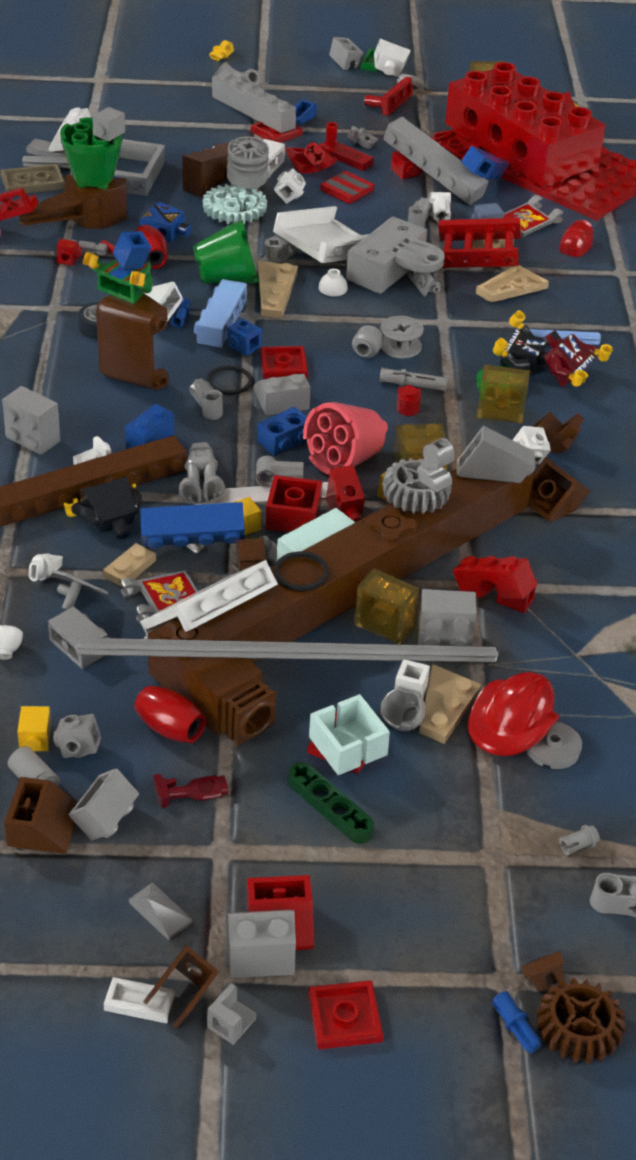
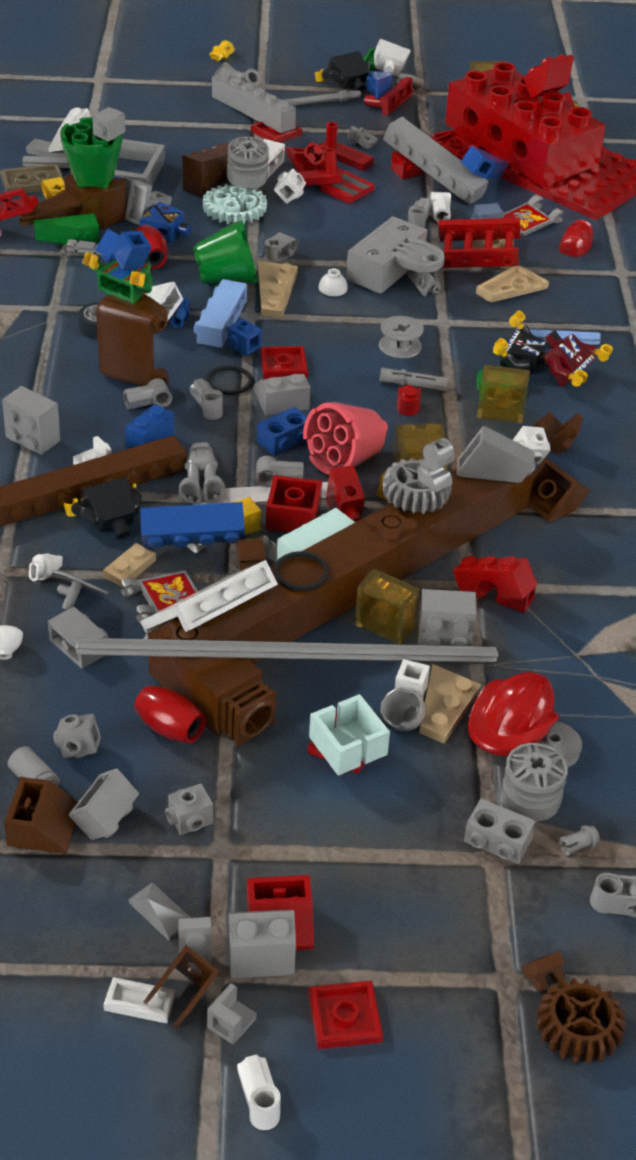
(34, 727): yellow brick -> none
(52, 186): none -> yellow piece
(62, 229): none -> green slope
(68, 251): red plate -> none
(107, 245): none -> blue brick
(142, 200): none -> light grey bracket
(153, 393): none -> light grey piece
(189, 809): none -> light grey brick
(197, 935): none -> light grey plate
(198, 789): dark red piece -> none
(259, 1092): none -> white piece
(305, 111): blue slope -> none
(317, 233): white panel -> none
(326, 804): dark green beam -> none
(329, 176): none -> red piece
(342, 96): none -> light grey bar
(344, 52): light grey hinge -> none
(346, 70): none -> black torso
(368, 341): light grey head -> none
(379, 83): none -> blue slope
(499, 831): none -> light grey brick
(516, 1022): blue axle -> none
(534, 781): none -> light grey wheel
(549, 76): none -> red slope

